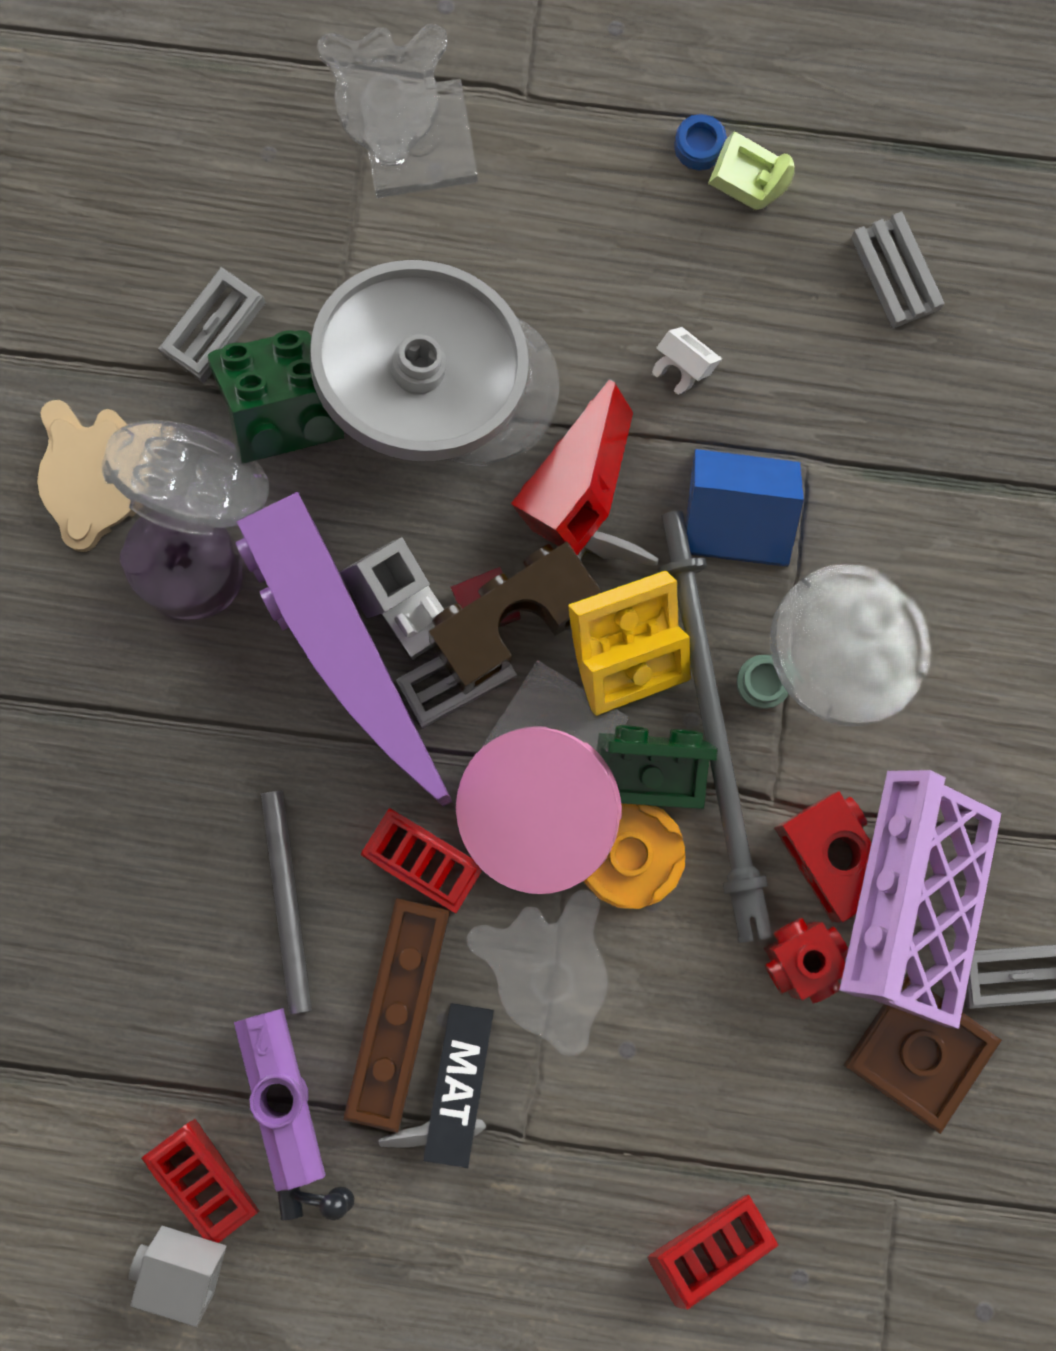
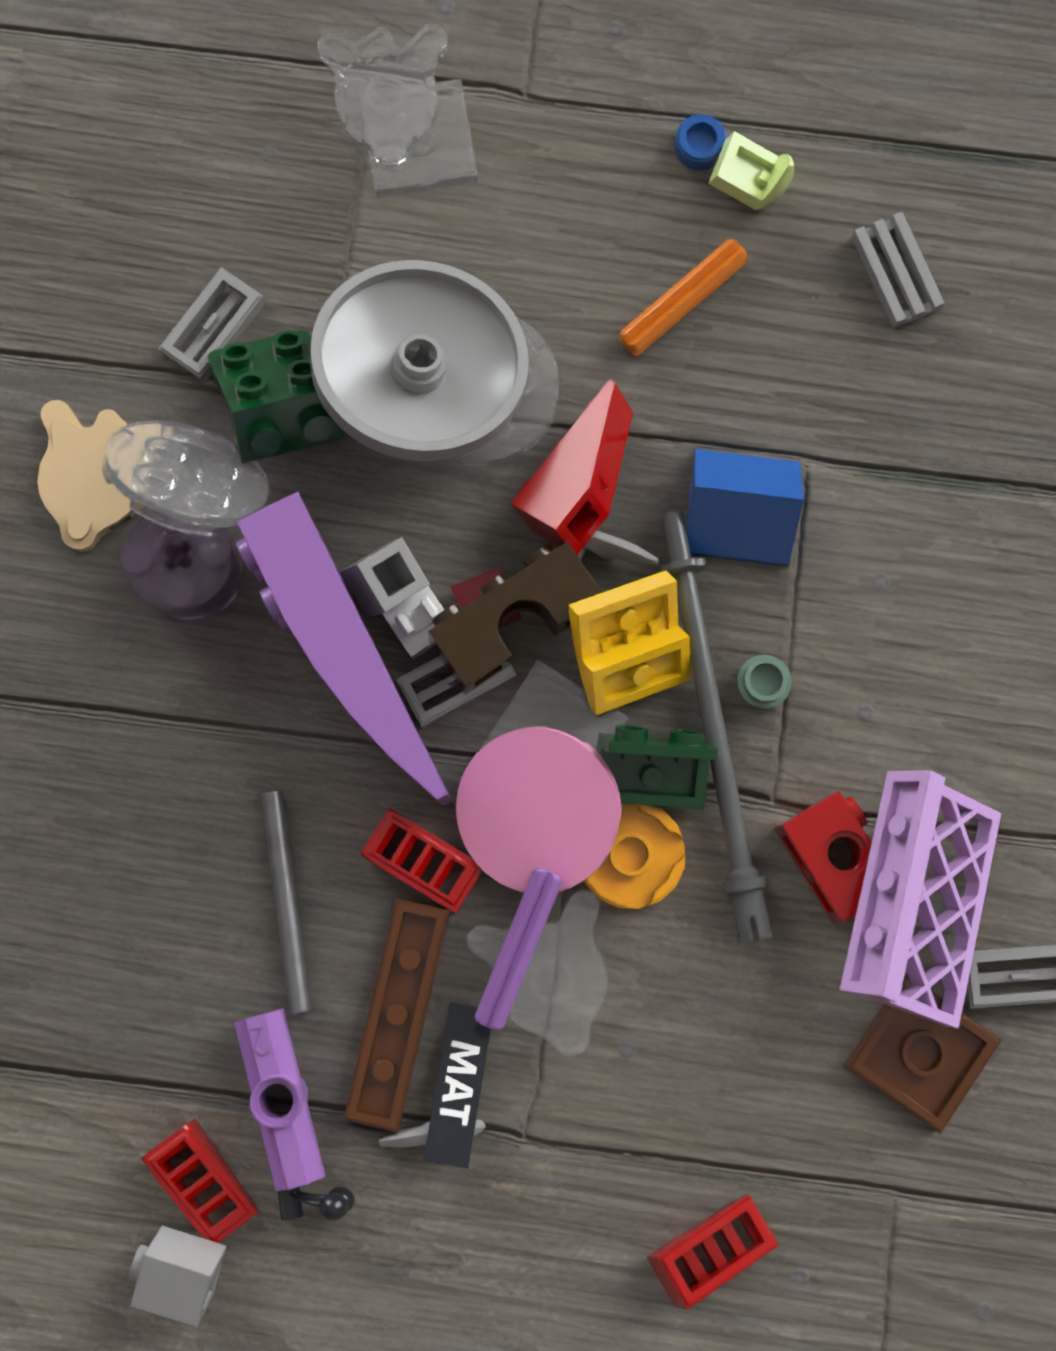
(518, 948): none -> medium lavender axle
(683, 297): none -> orange axle
(689, 355): white tile -> none
(787, 957): red brick -> none
(849, 645): clear tile -> none

